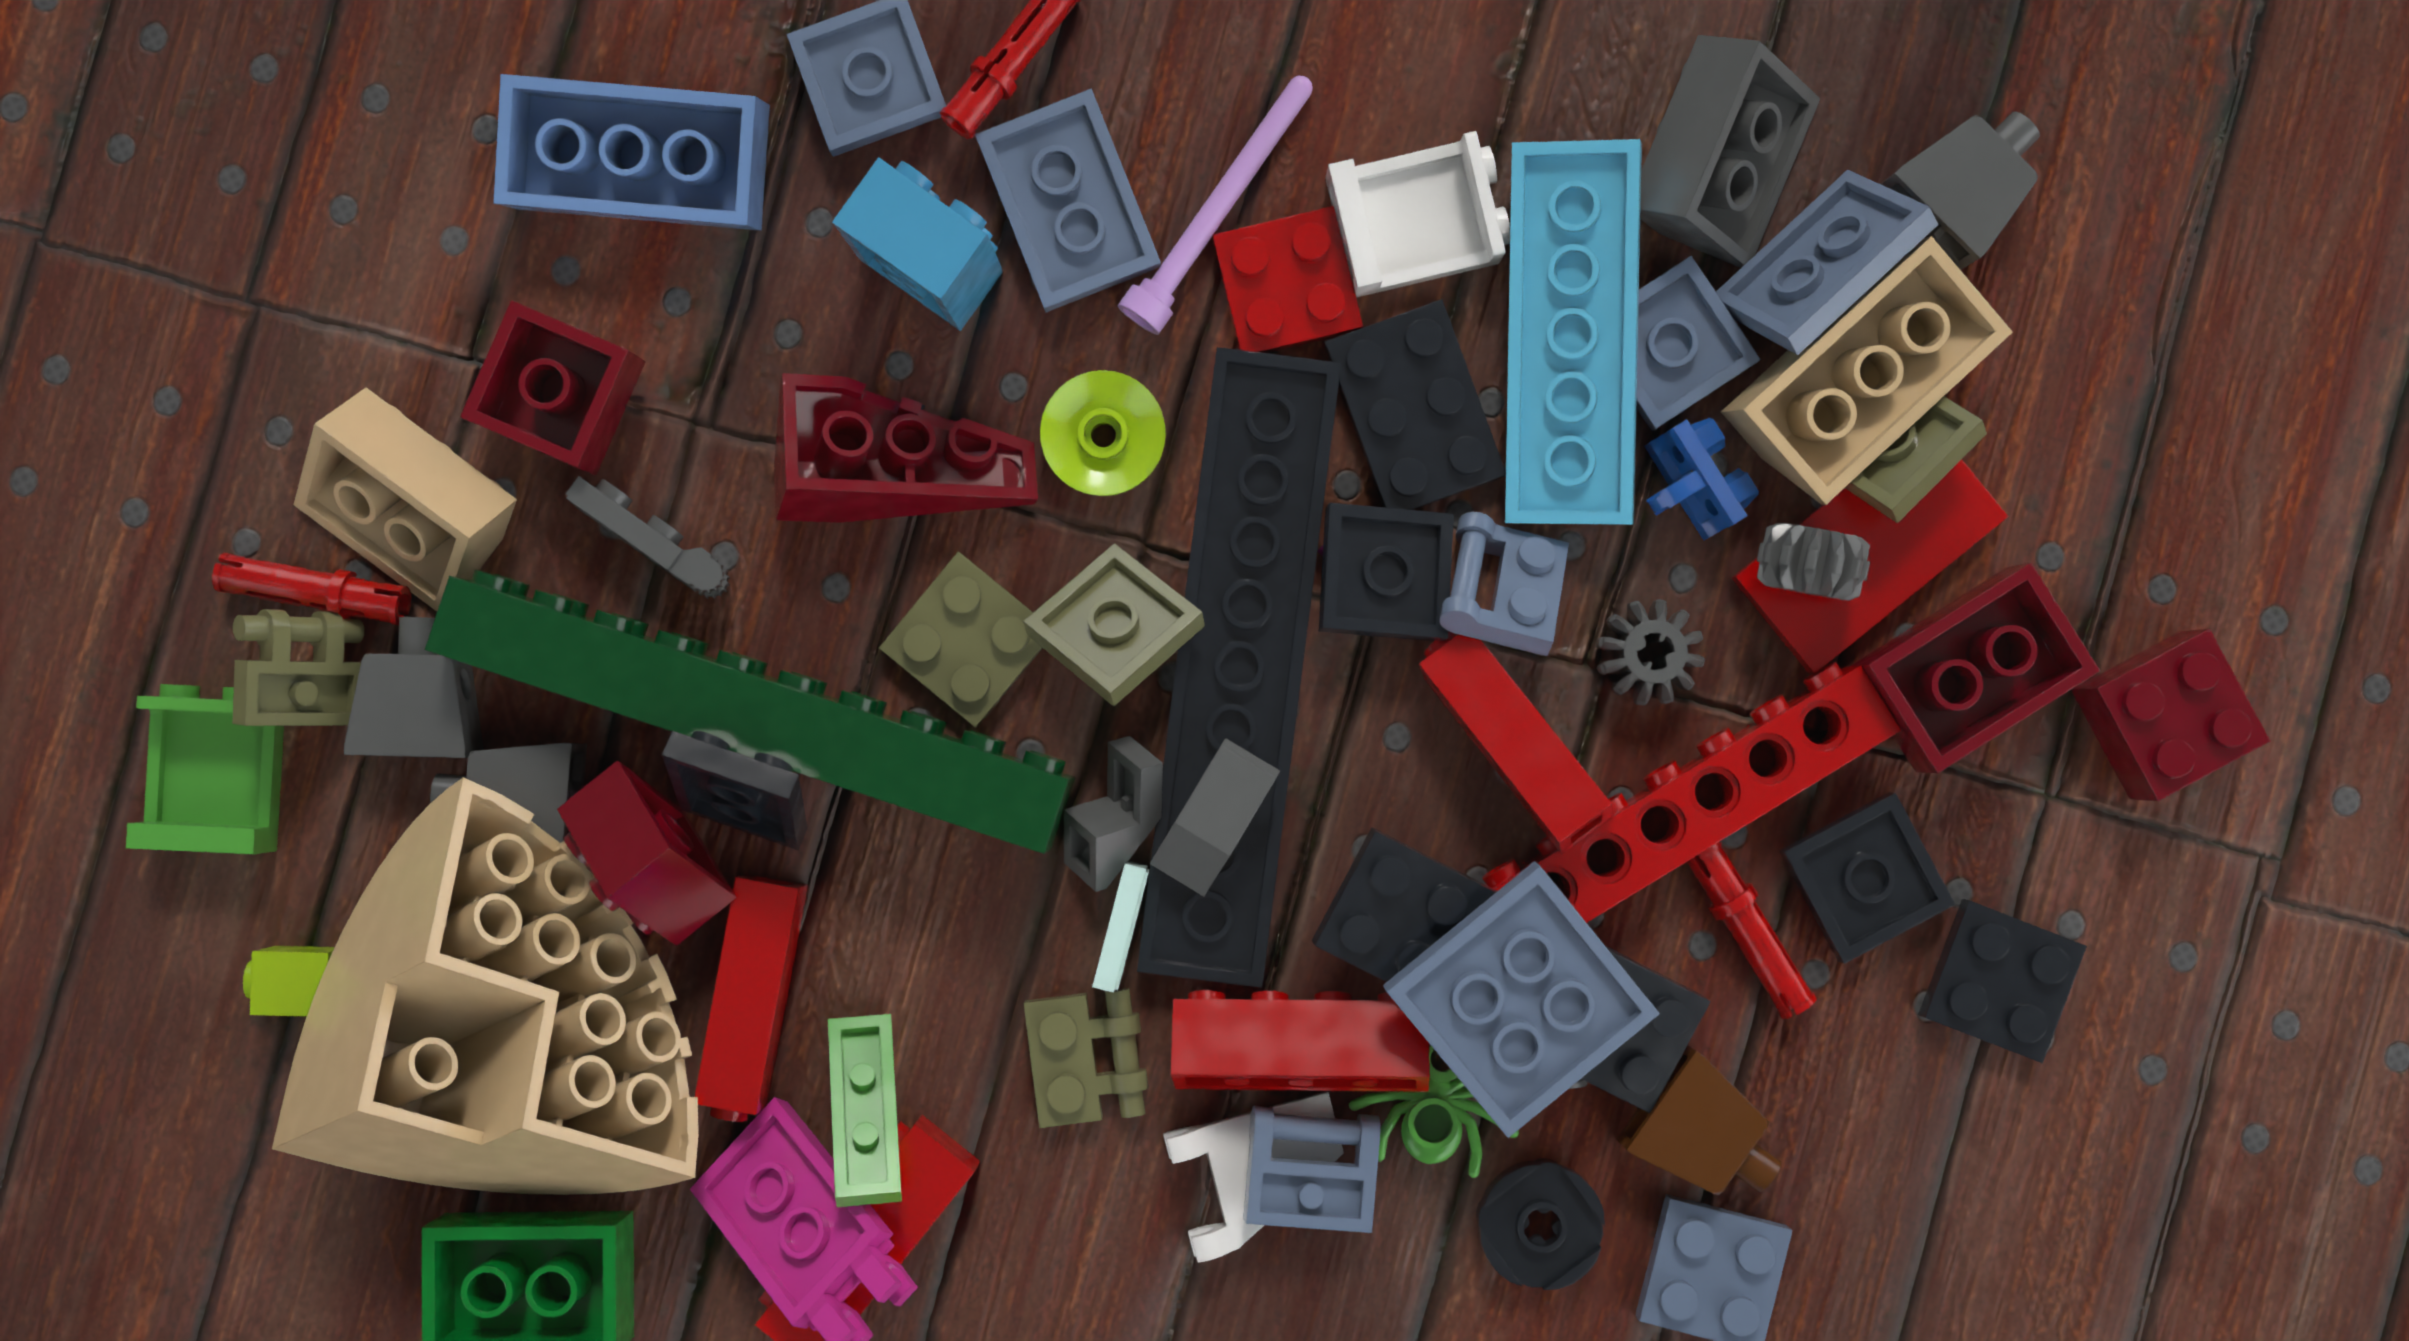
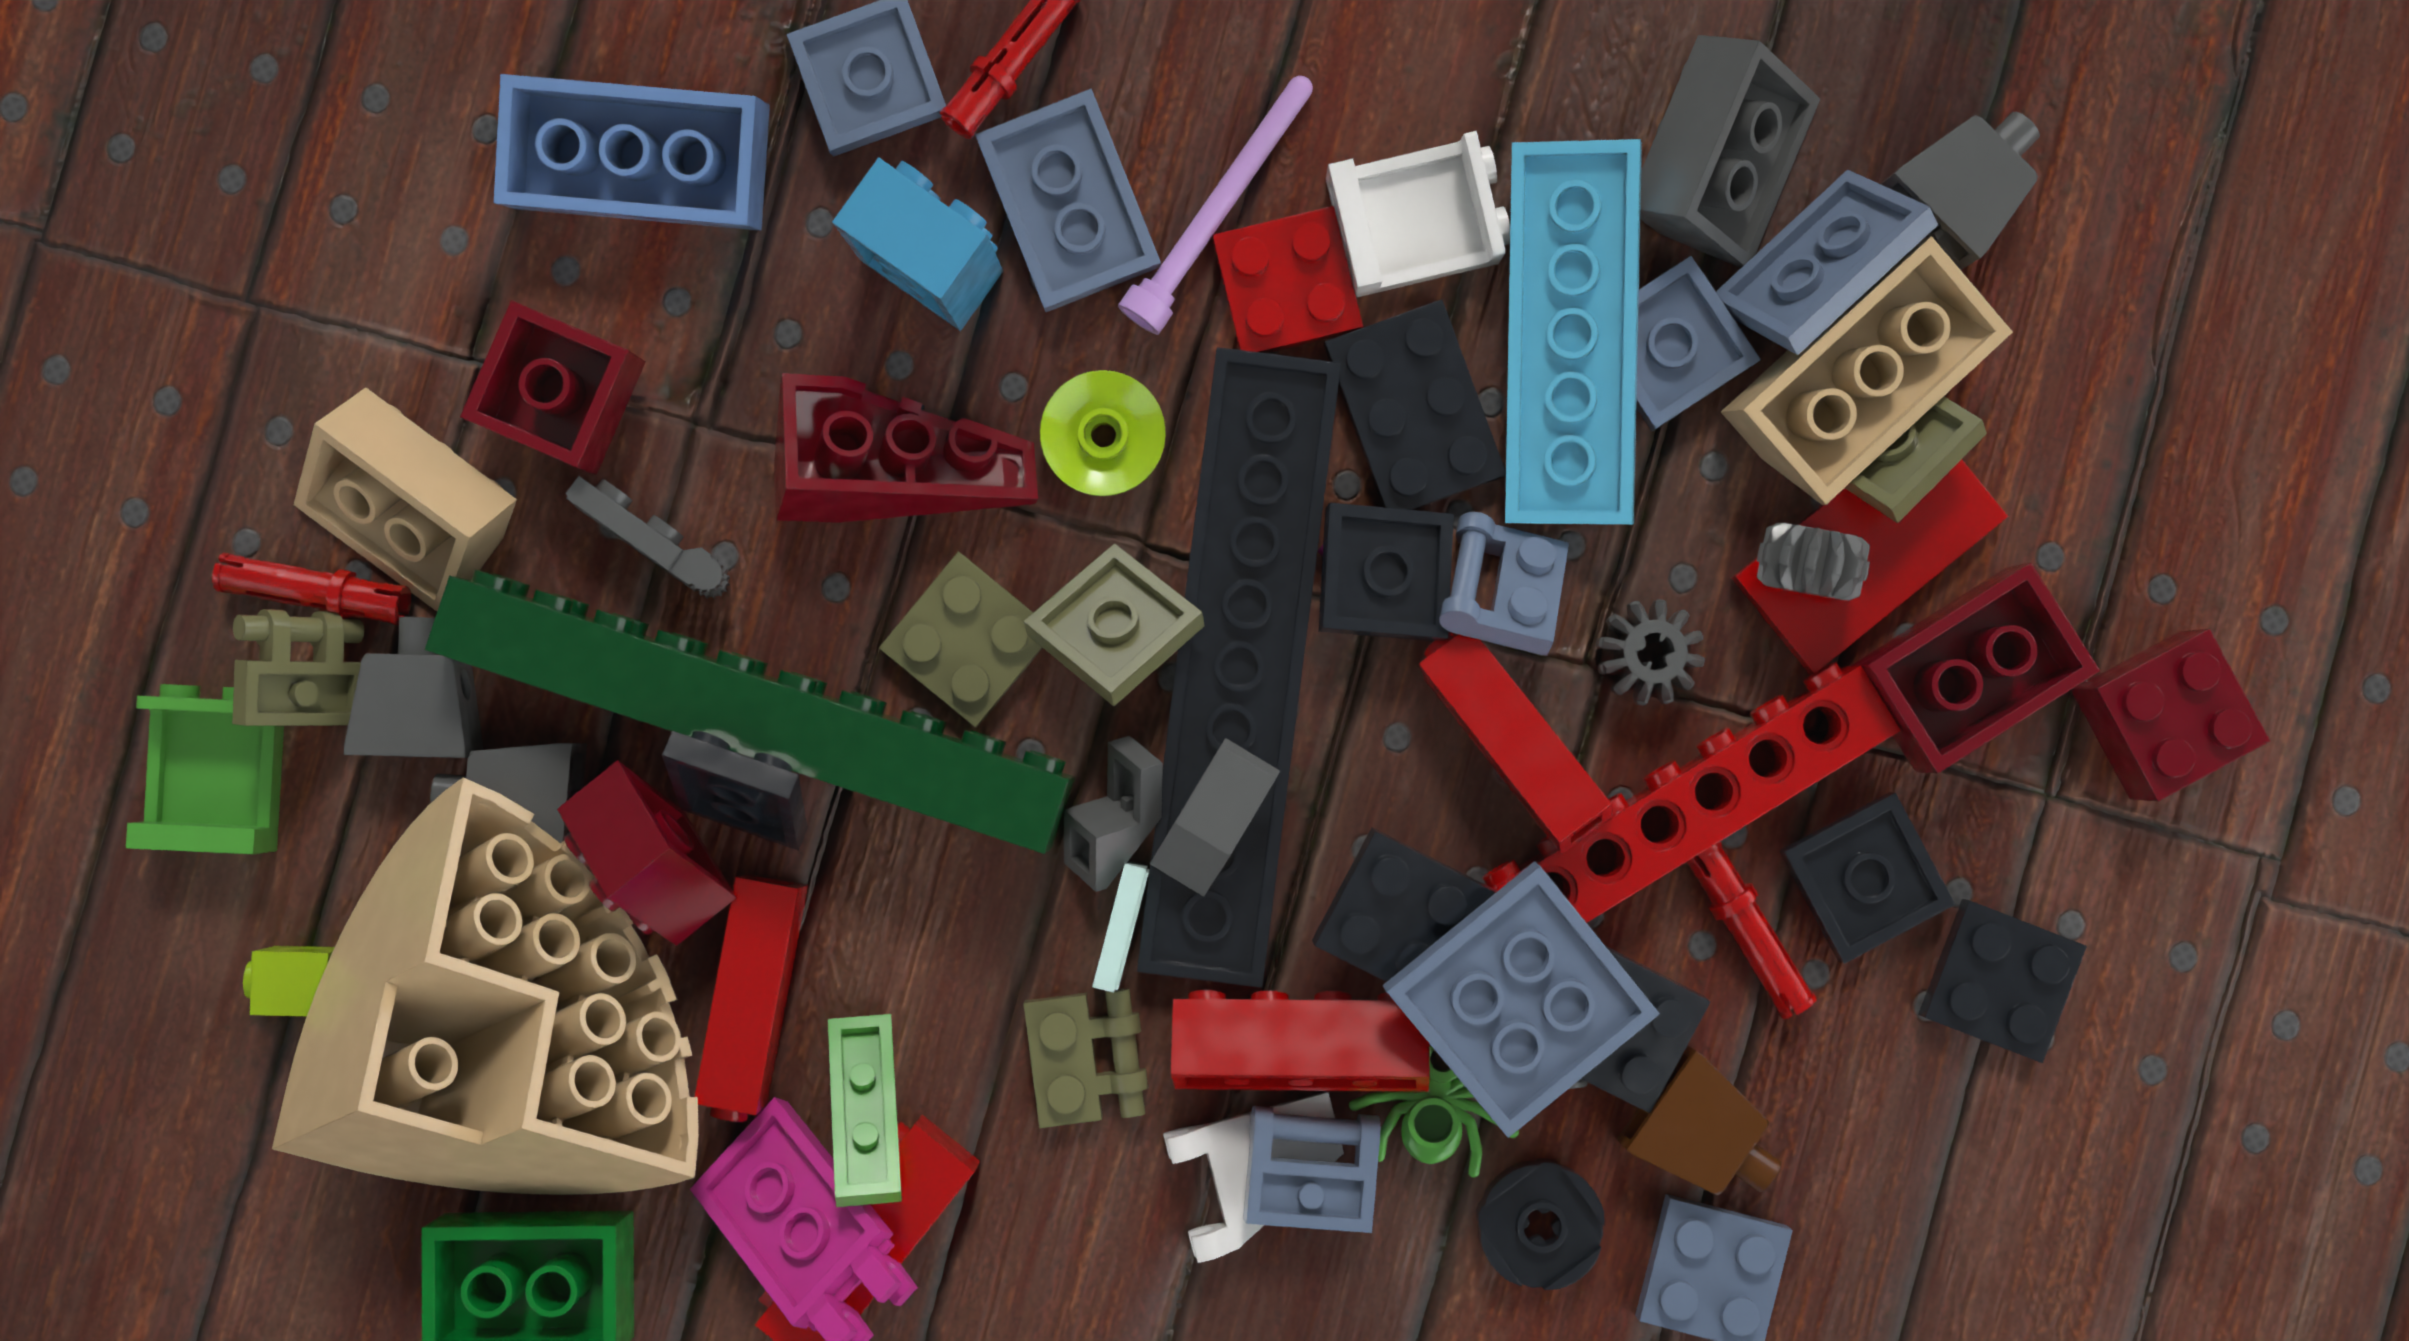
(1721, 499): blue hips -> none

